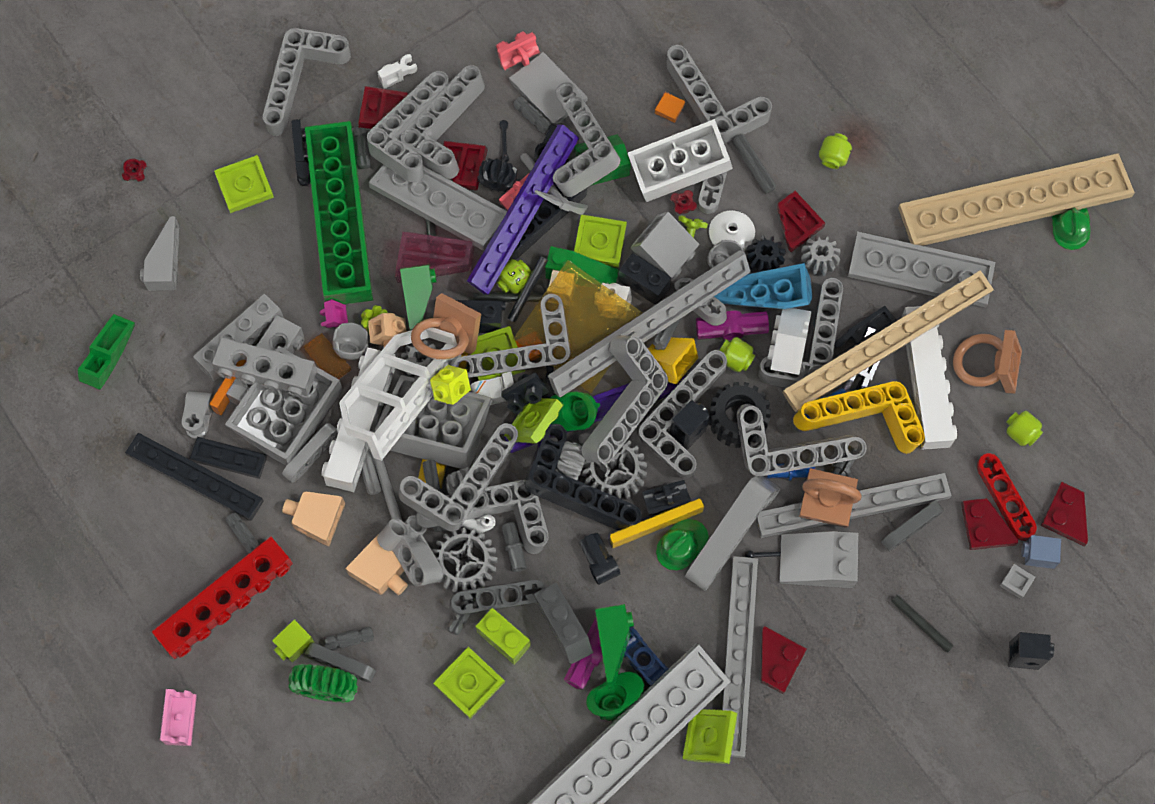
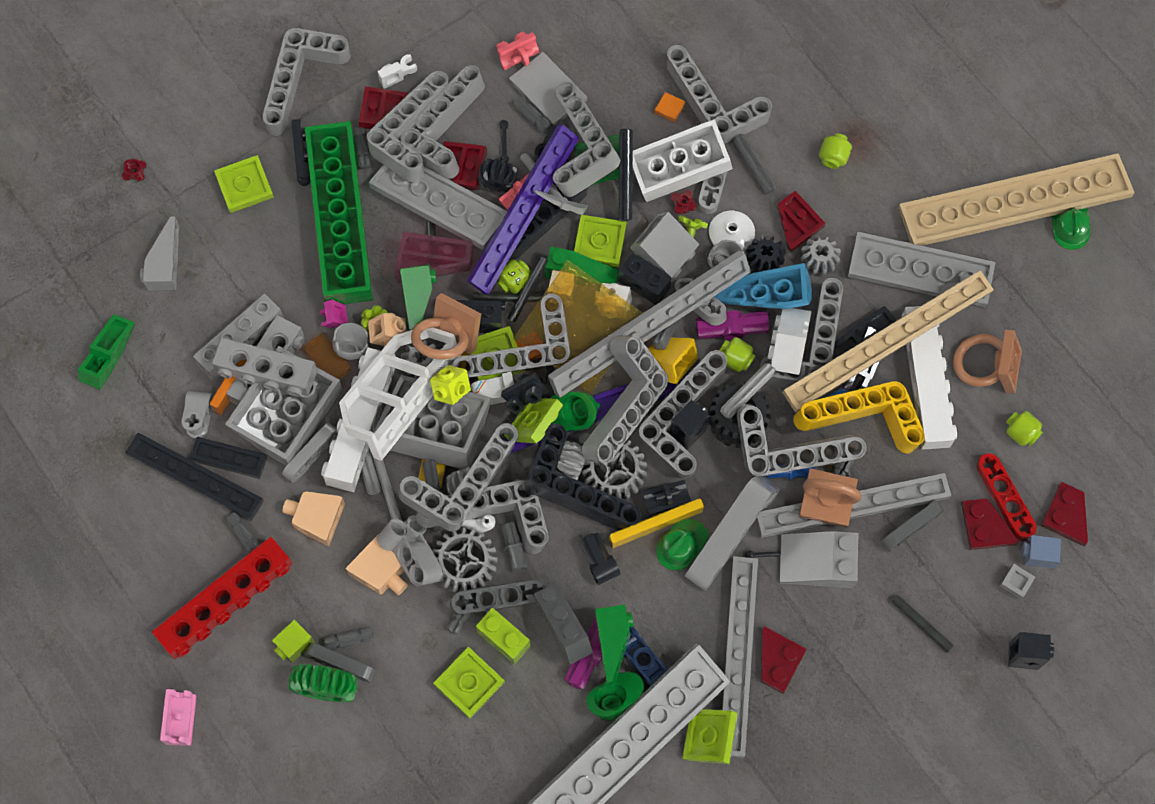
(625, 174): none -> black axle
(747, 390): none -> light grey axle

